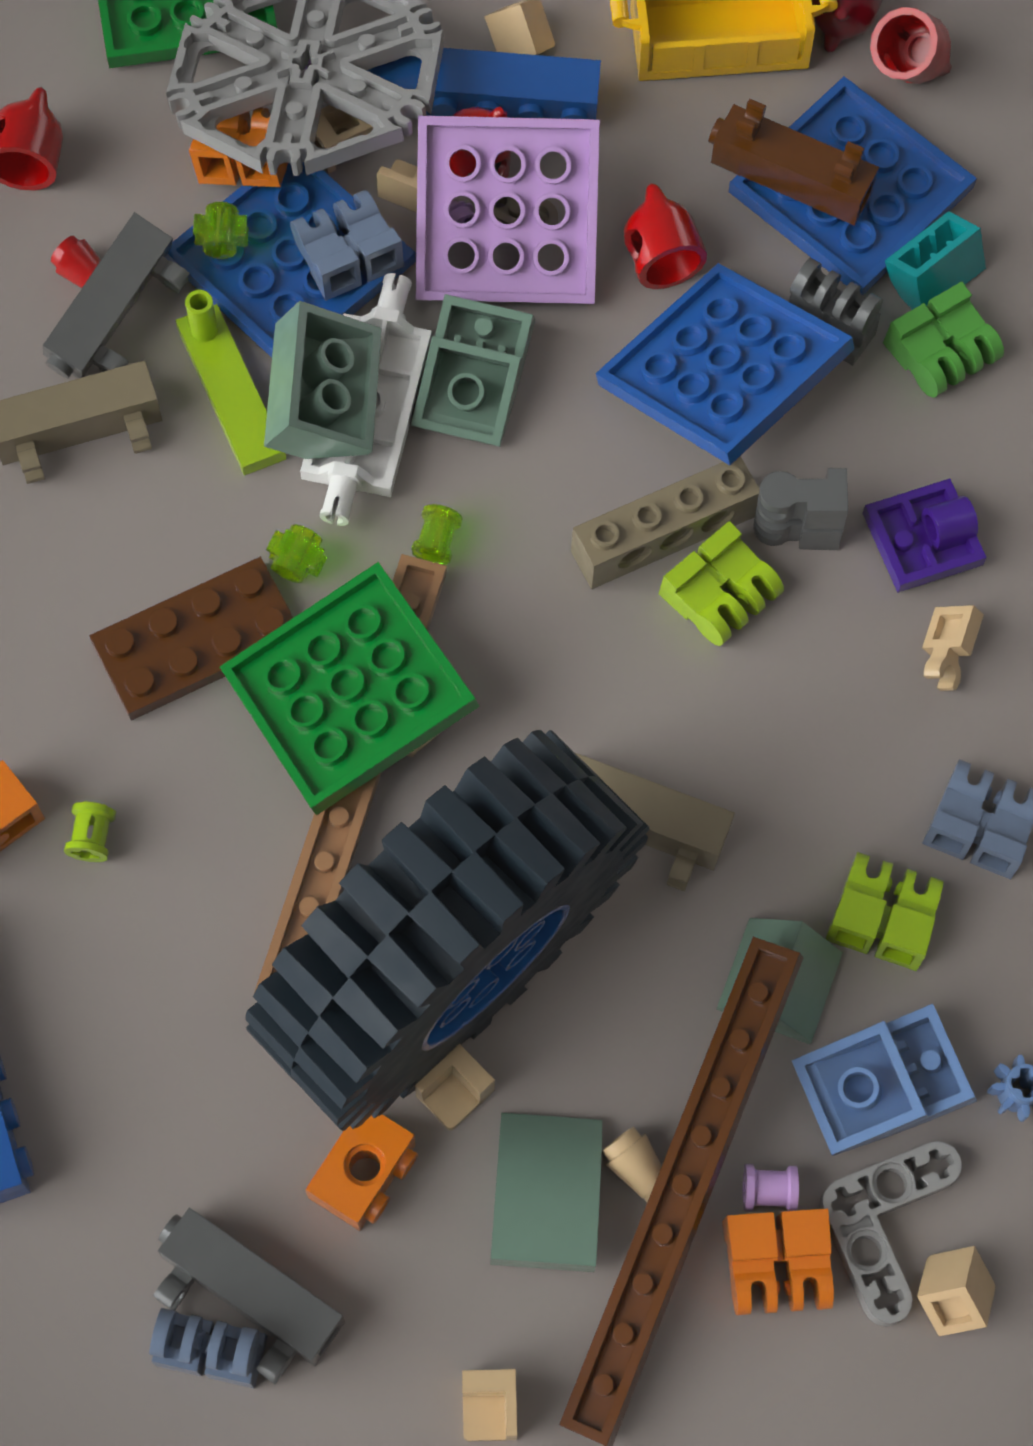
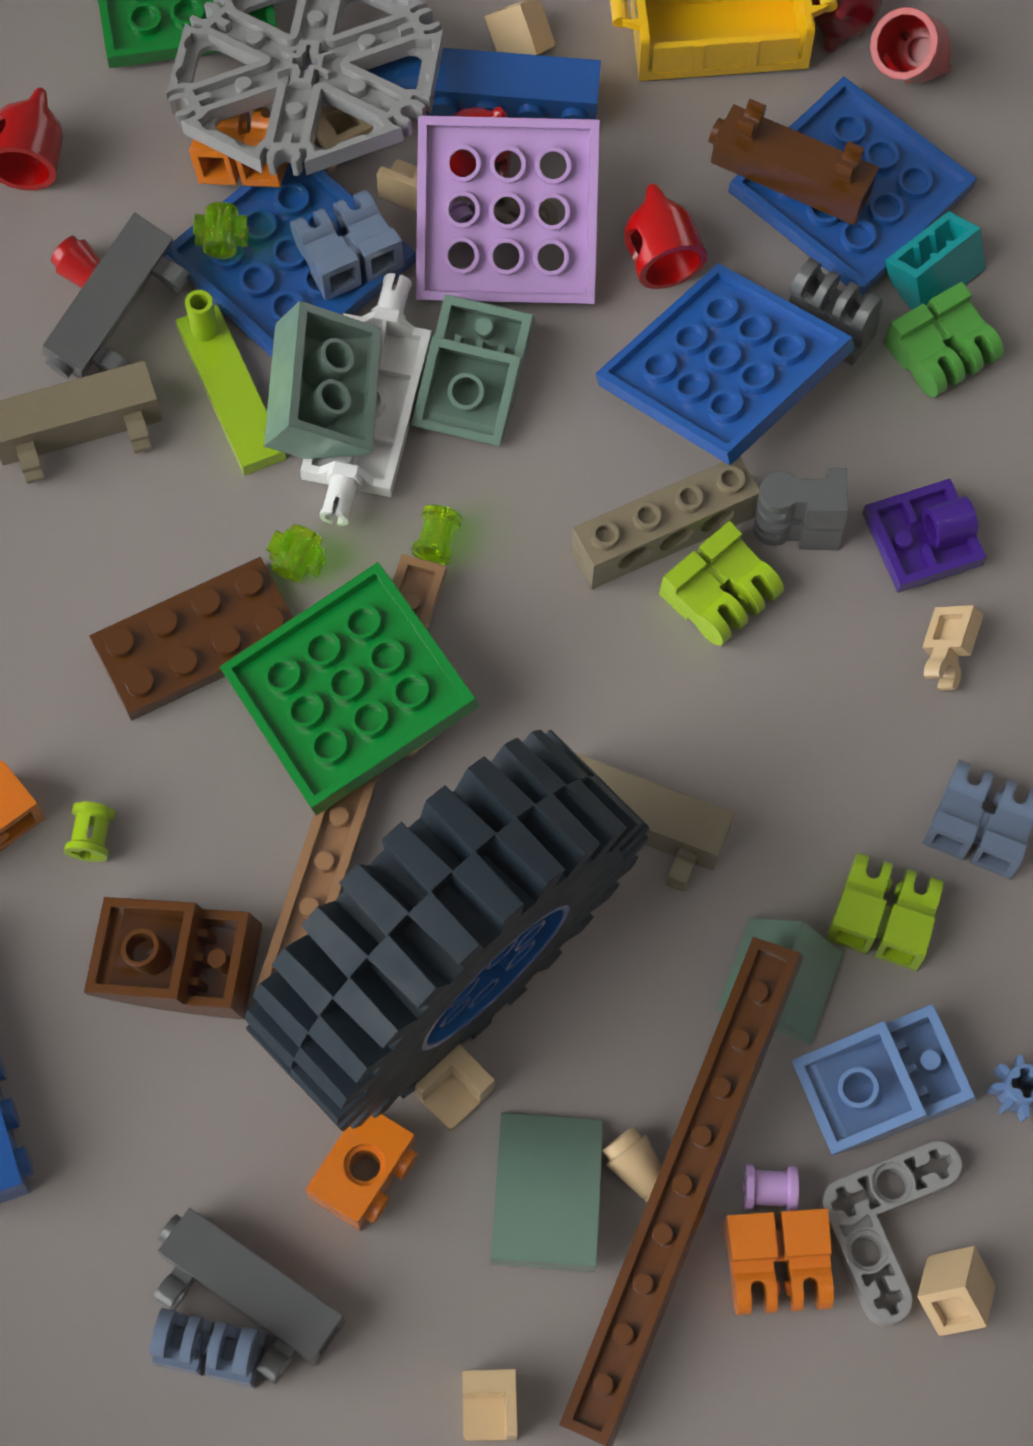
(174, 957): none -> reddish brown slope

